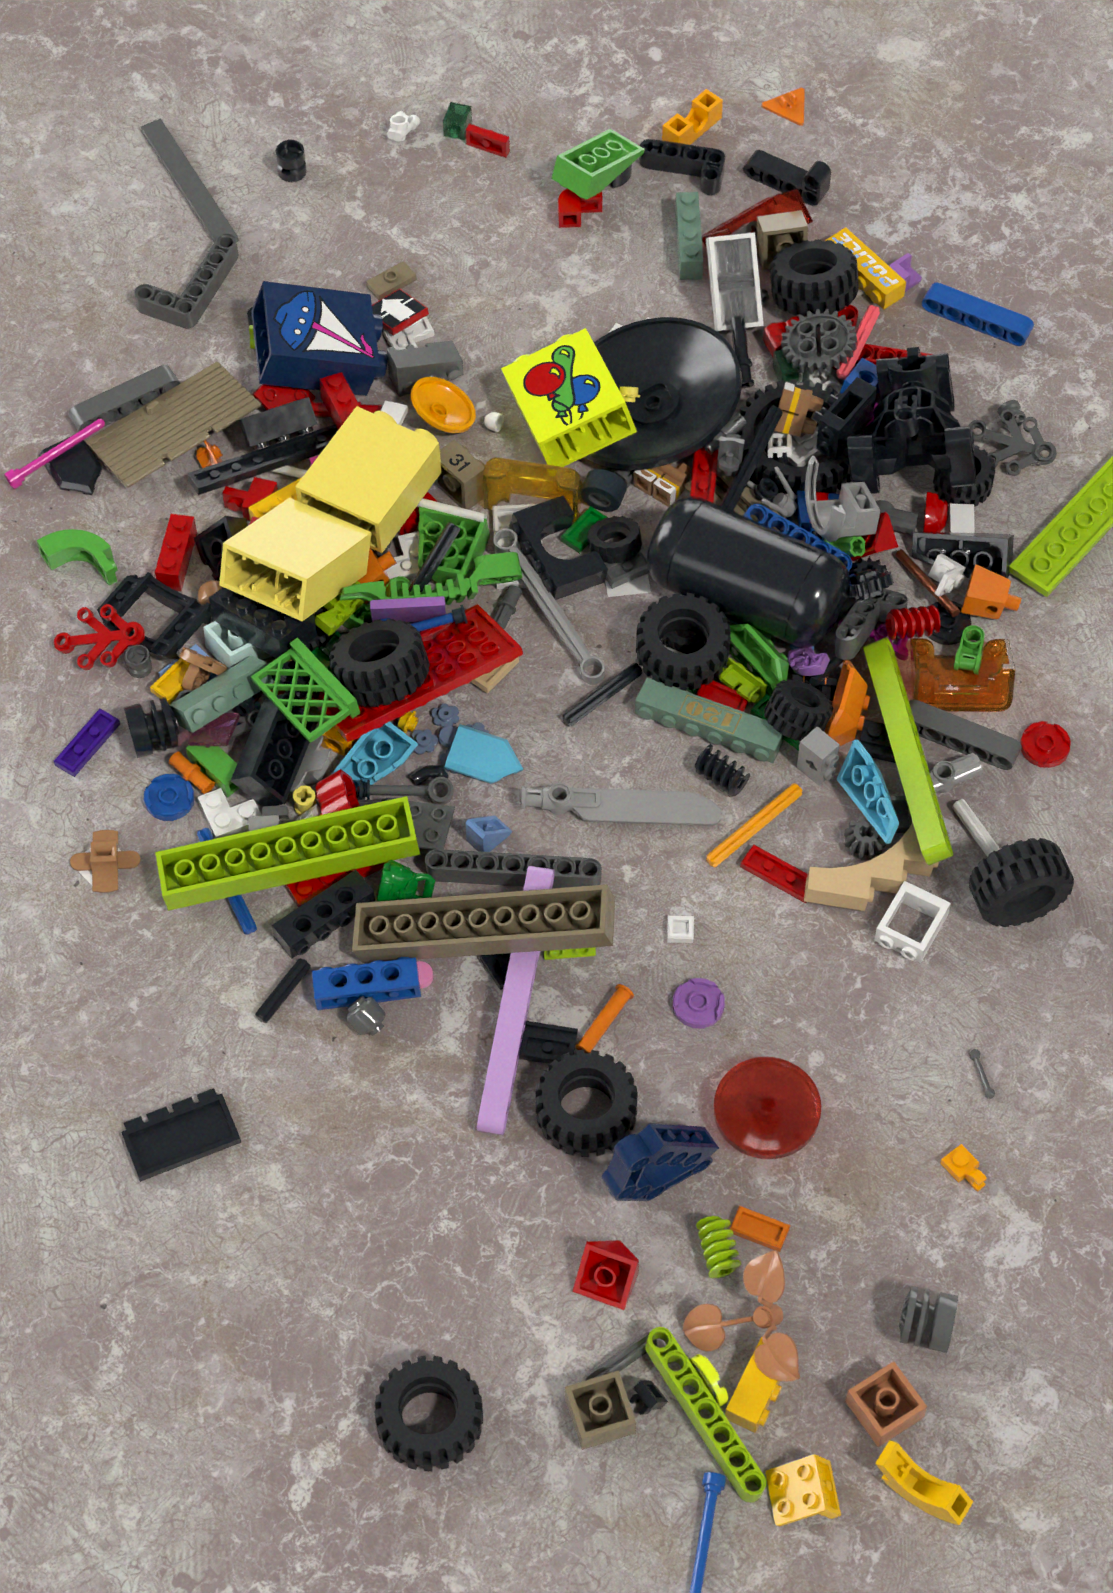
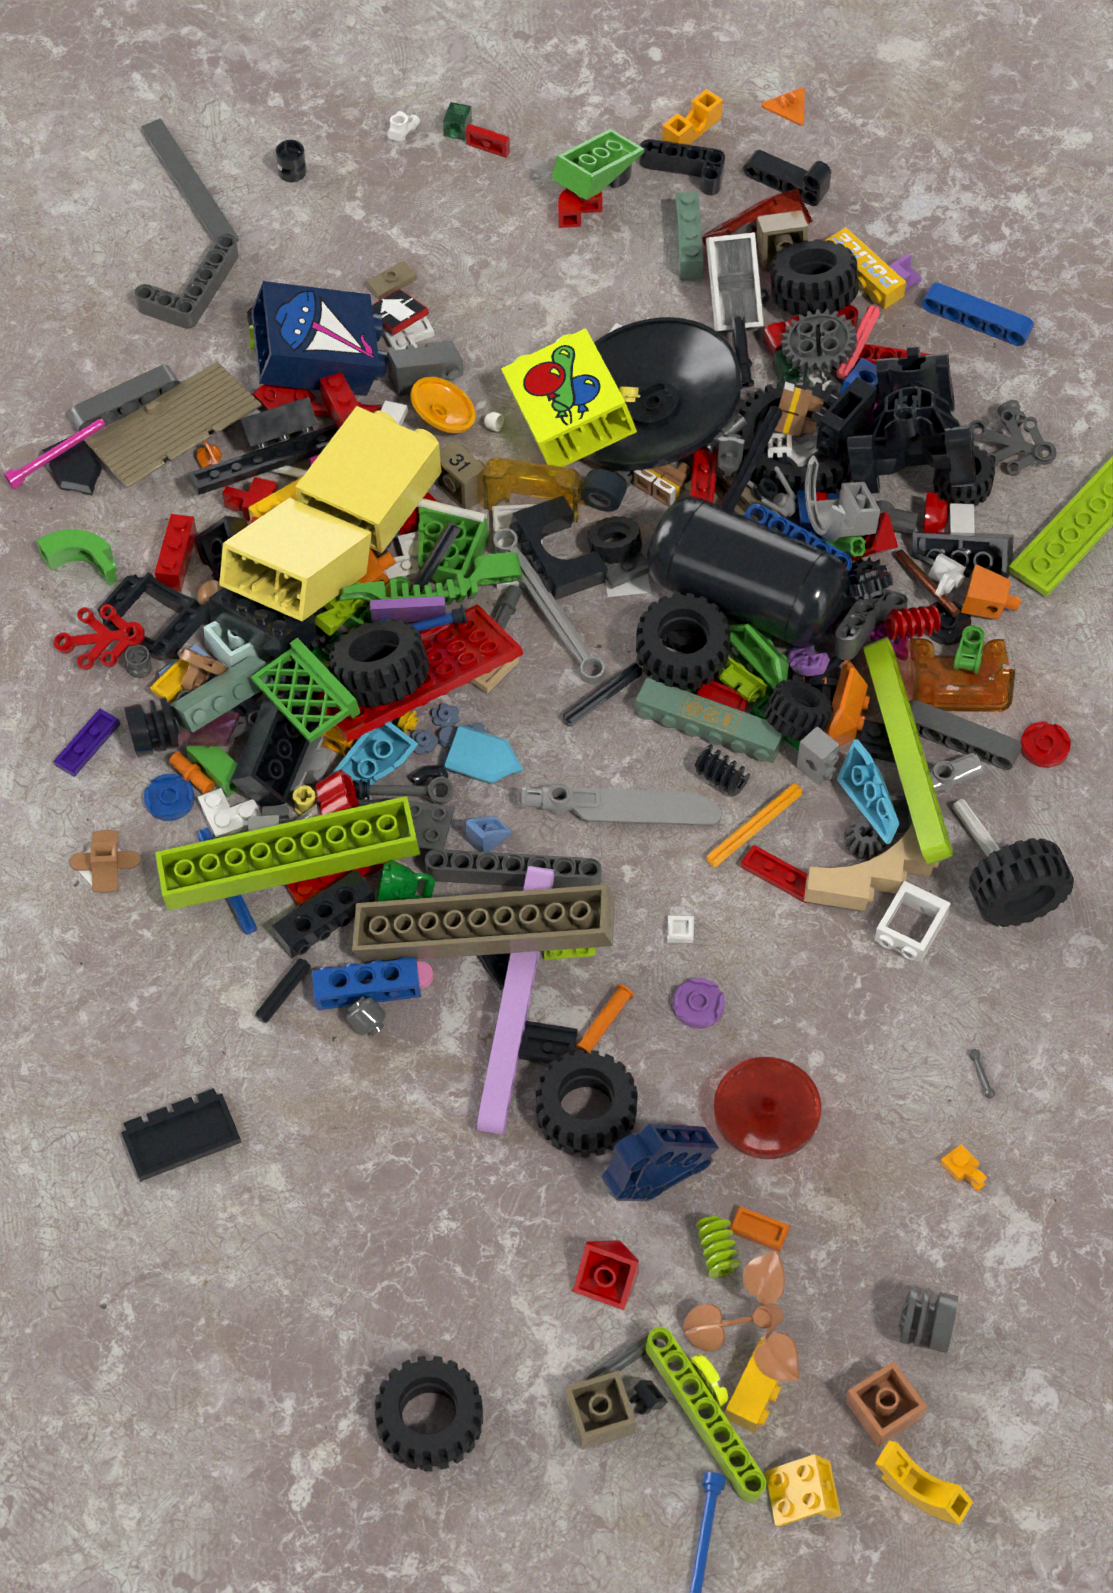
(577, 535): green tile -> none

